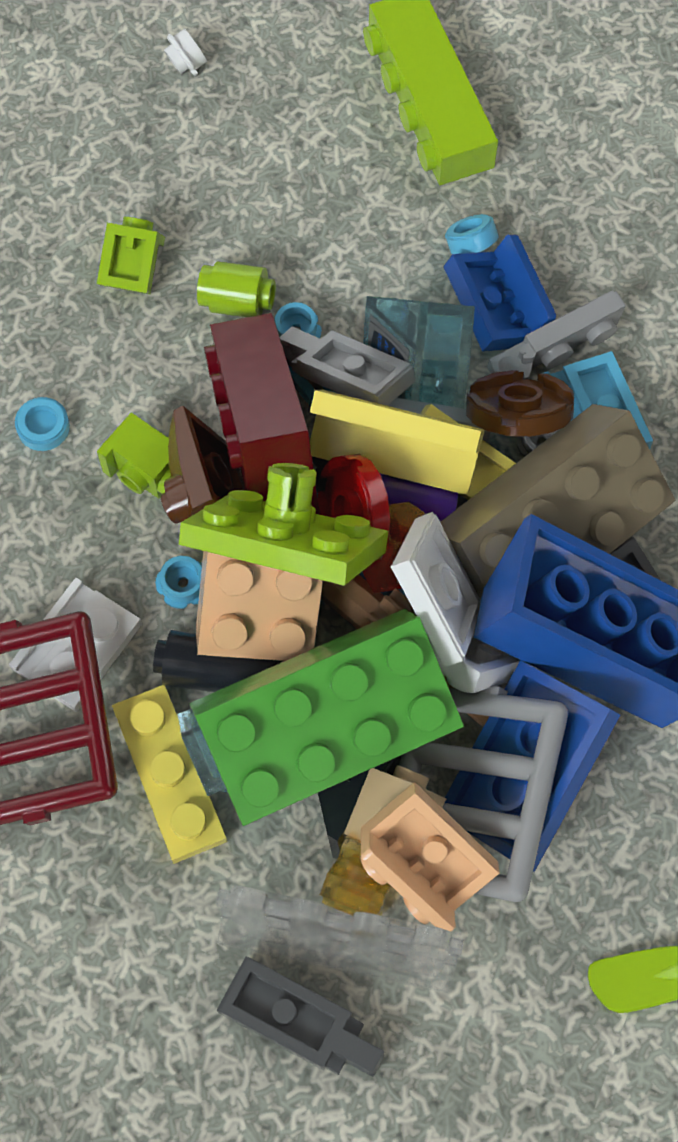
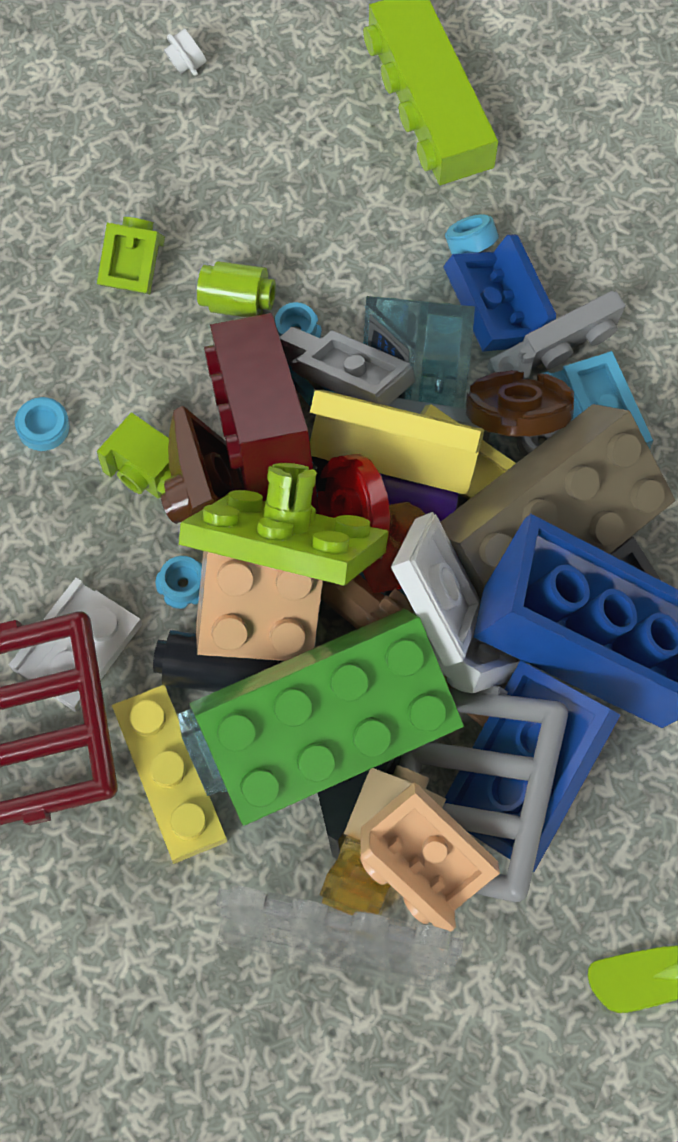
(297, 1020): dark grey hinge -> none

